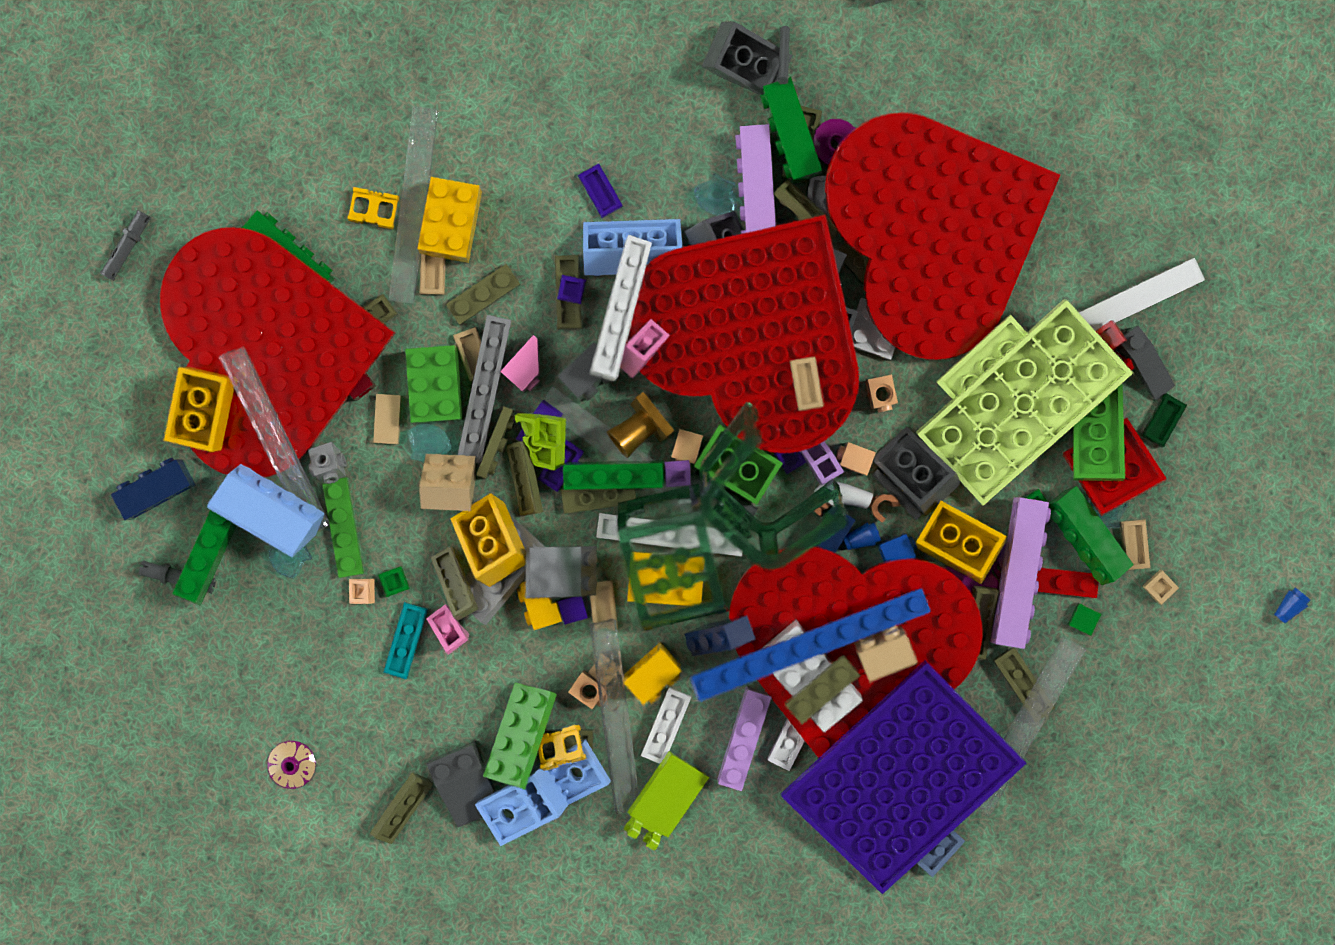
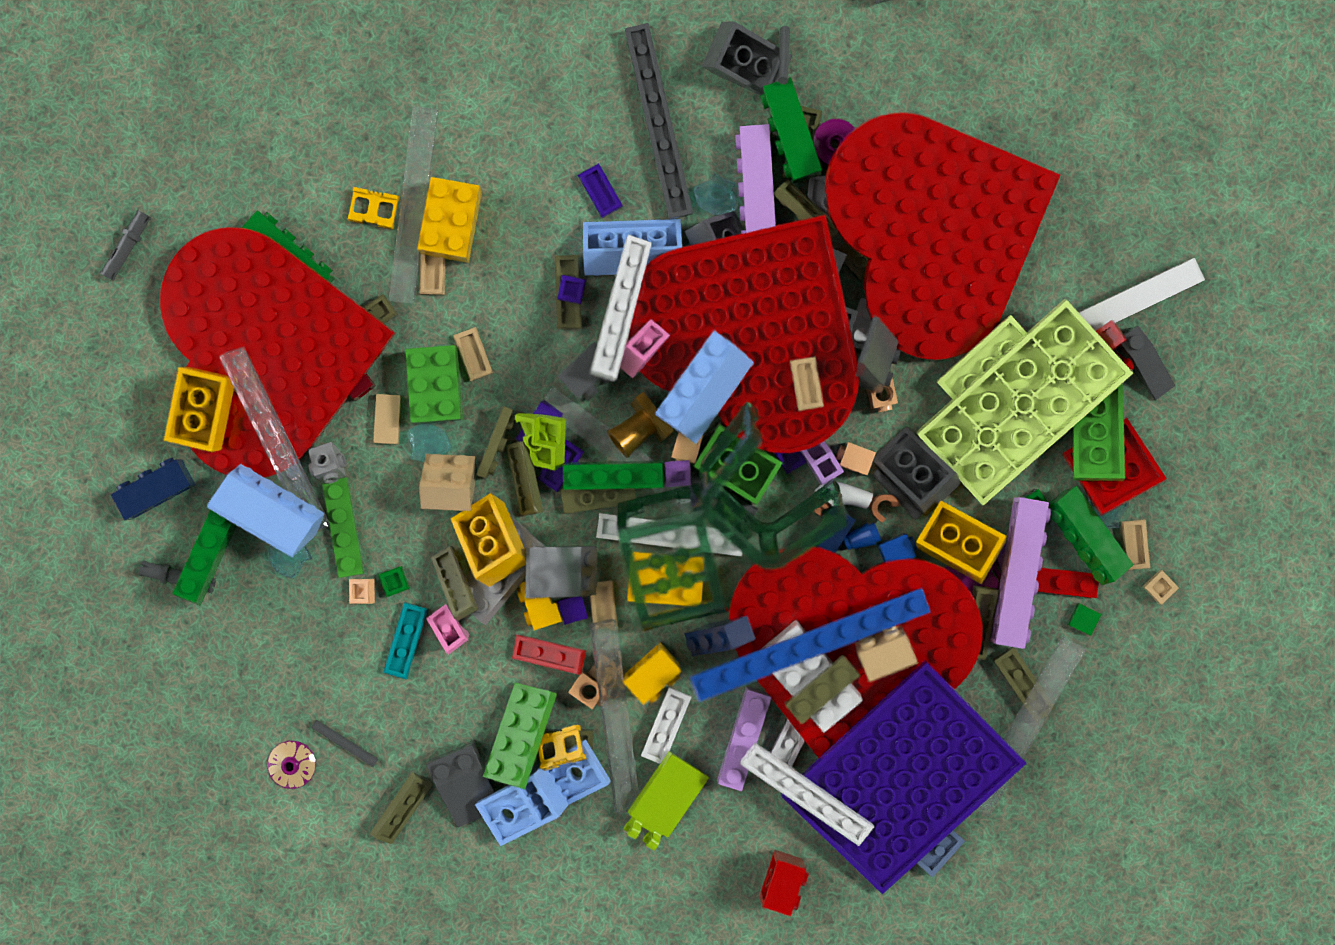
(345, 743): none -> dark grey bar
(483, 294): olive plate -> none
(484, 387): light grey plate -> none
(525, 366): bright pink slope -> none
(549, 654): none -> red tile
(658, 121): none -> dark grey plate
(704, 387): none -> light blue slope
(783, 883): none -> red brick
(806, 794): none -> white tile
(877, 357): none -> dark grey slope
(1164, 420): dark green tile -> none
(1292, 605): blue cone -> none

